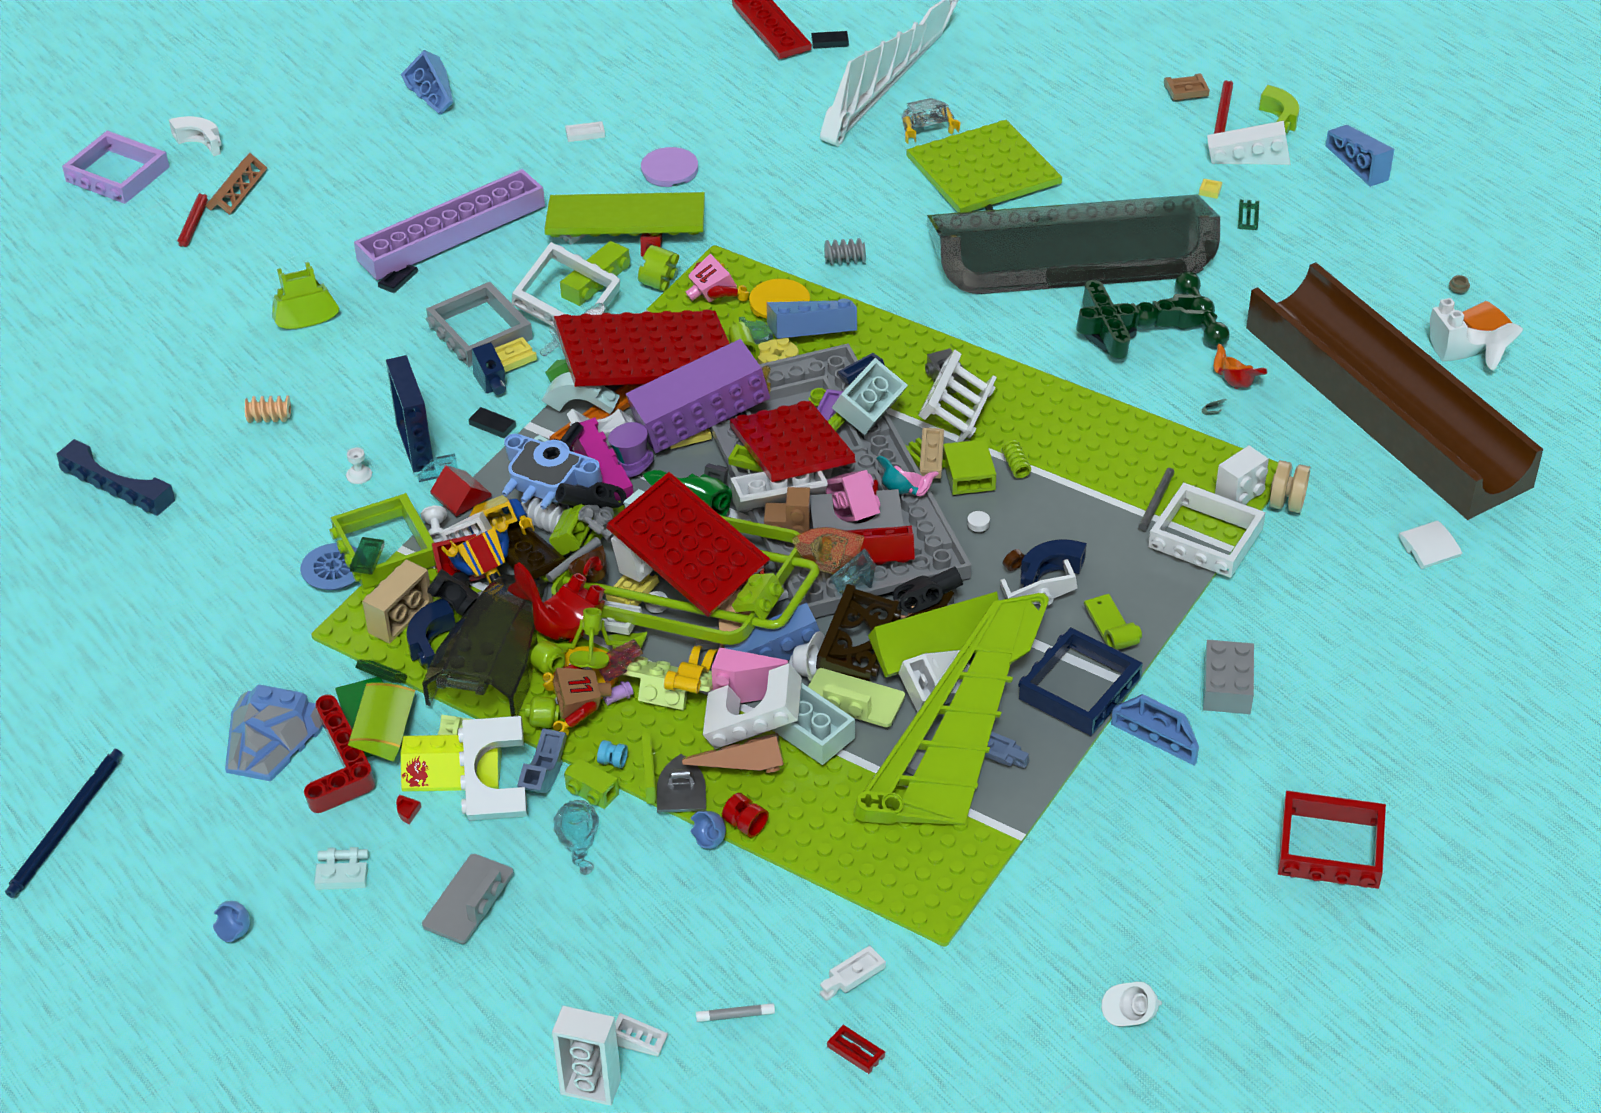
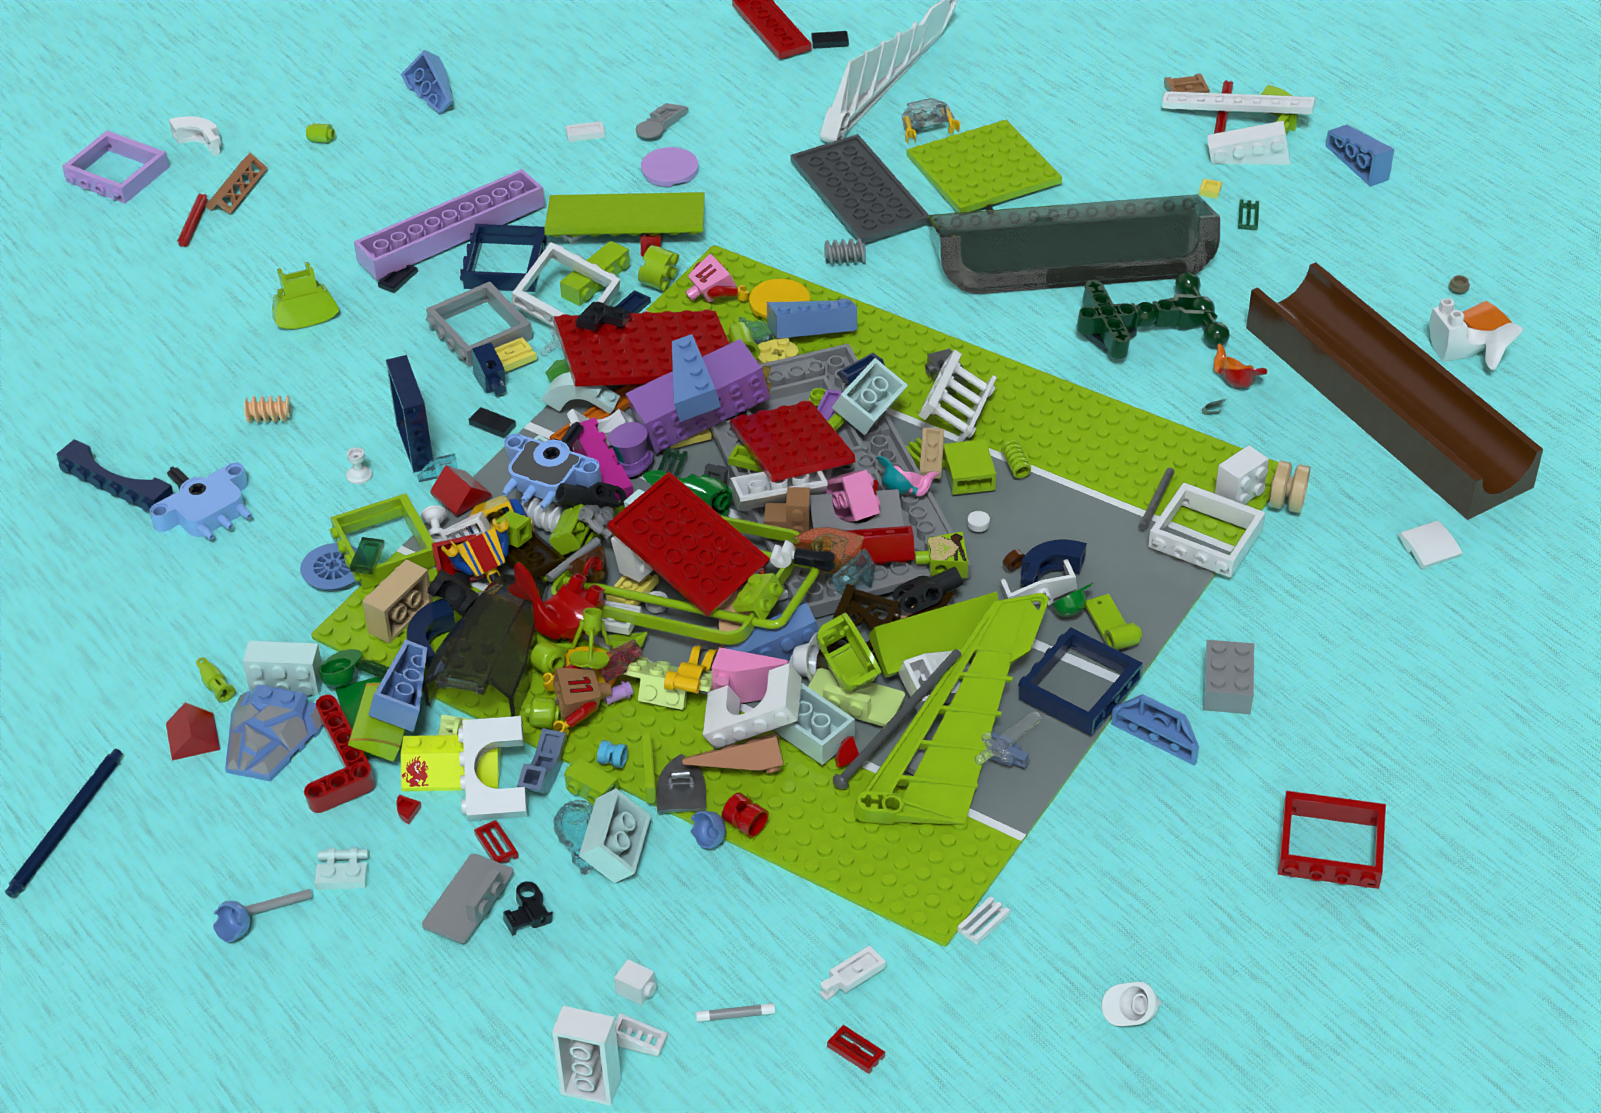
(191, 732): none -> red slope
(203, 502): none -> light blue piece
(215, 680): none -> lime piece
(279, 902): none -> light grey bar
(283, 666): none -> light aqua brick
(320, 133): none -> lime brick
(339, 668): none -> green cap
(400, 689): none -> medium blue wedge
(501, 235): none -> dark blue window
(504, 857): none -> red tile
(518, 528): none -> lime brick
(529, 909): none -> black piece
(600, 313): none -> black plate
(615, 836): none -> light aqua brick
(635, 302): none -> dark blue tile
(635, 982): none -> white brick
(661, 120): none -> light grey piece
(674, 456): none -> clear green tile
(691, 381): none -> medium blue wedge
(782, 557): none -> piece
(841, 781): none -> dark grey bar
(847, 752): none -> red tile
(852, 663): none -> lime piece
(859, 189): none -> dark grey plate
(944, 553): none -> lime torso
(984, 915): none -> white tile
(998, 746): none -> clear sword
(1072, 603): none -> green cap
(1238, 102): none -> white plate

